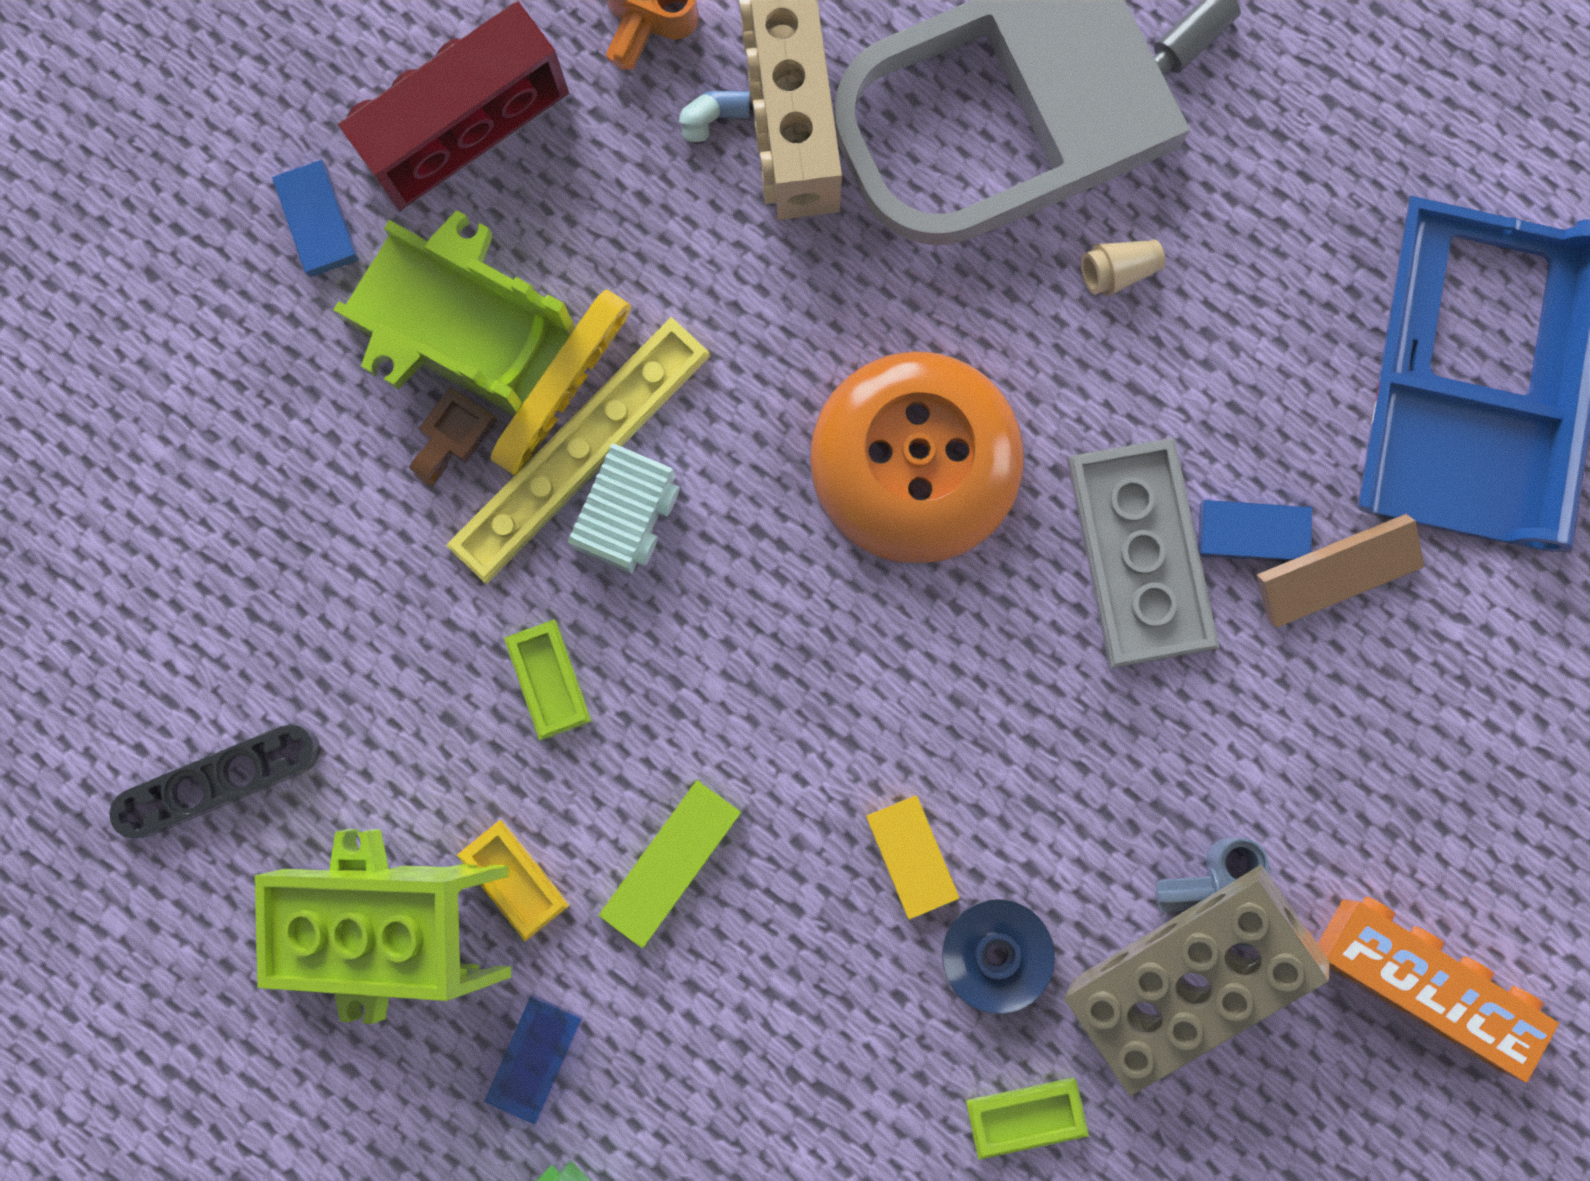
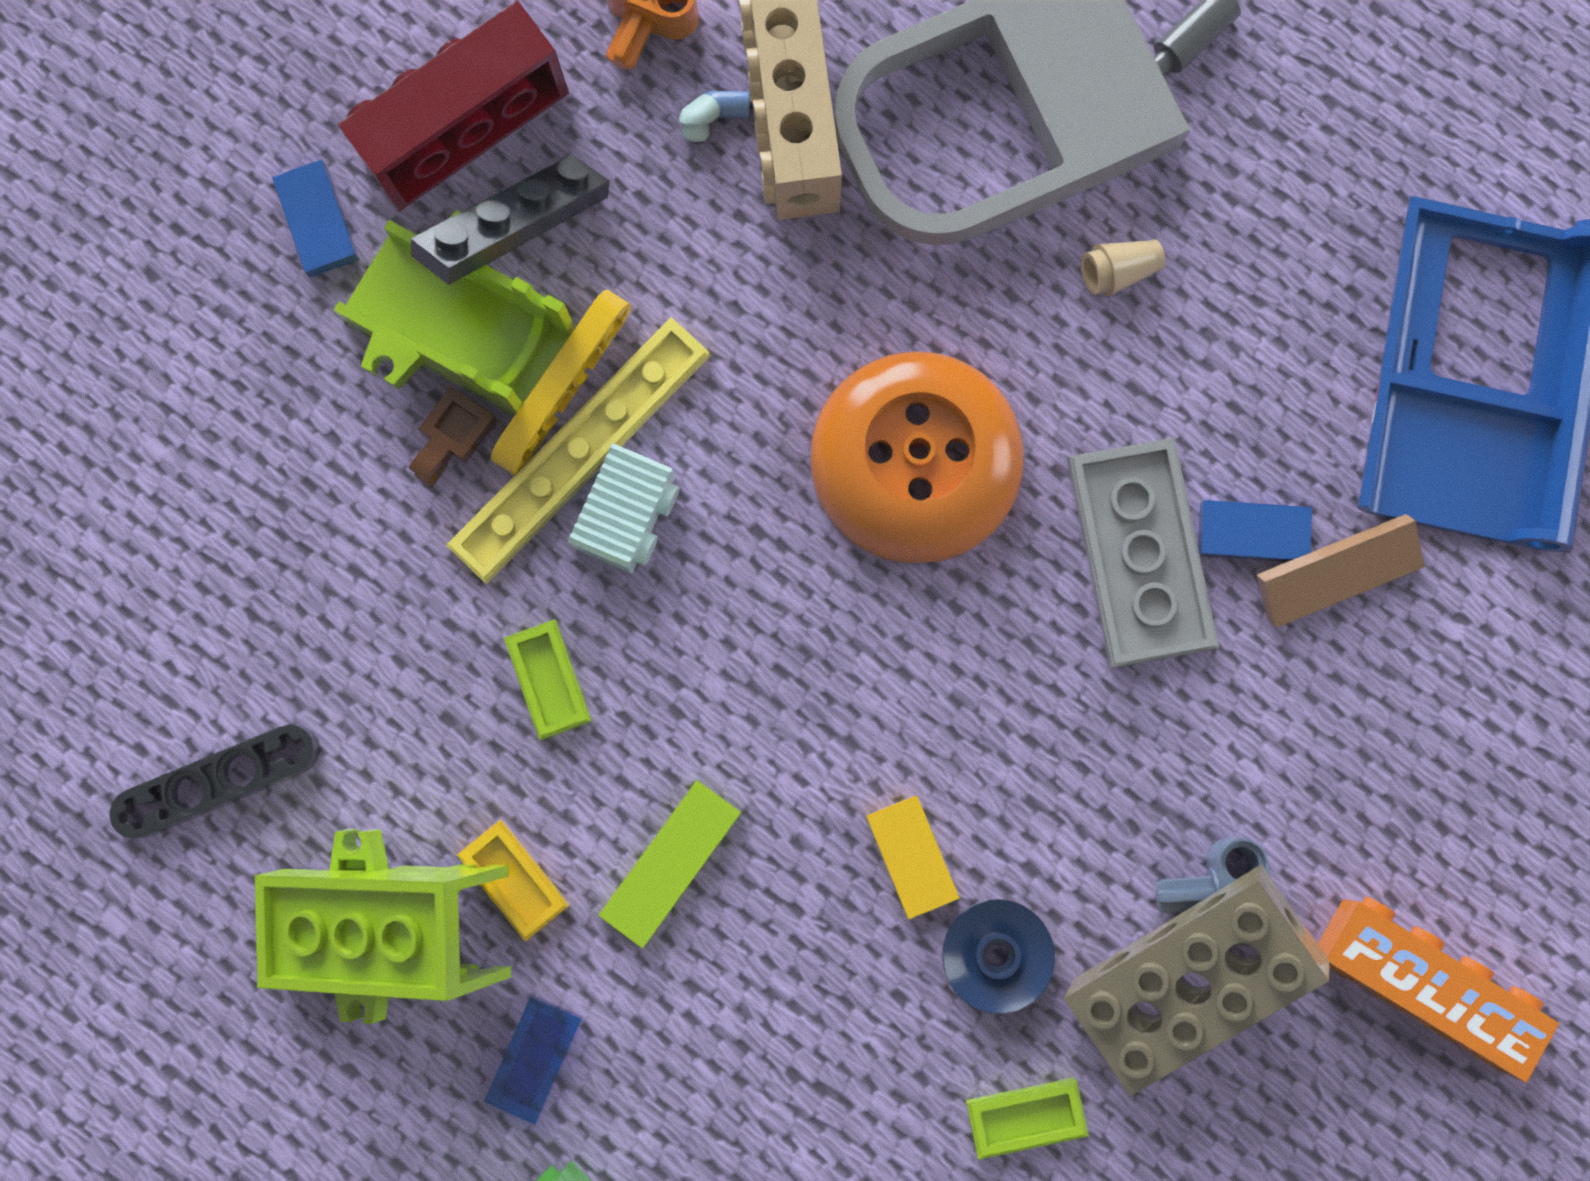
(509, 219): none -> black plate

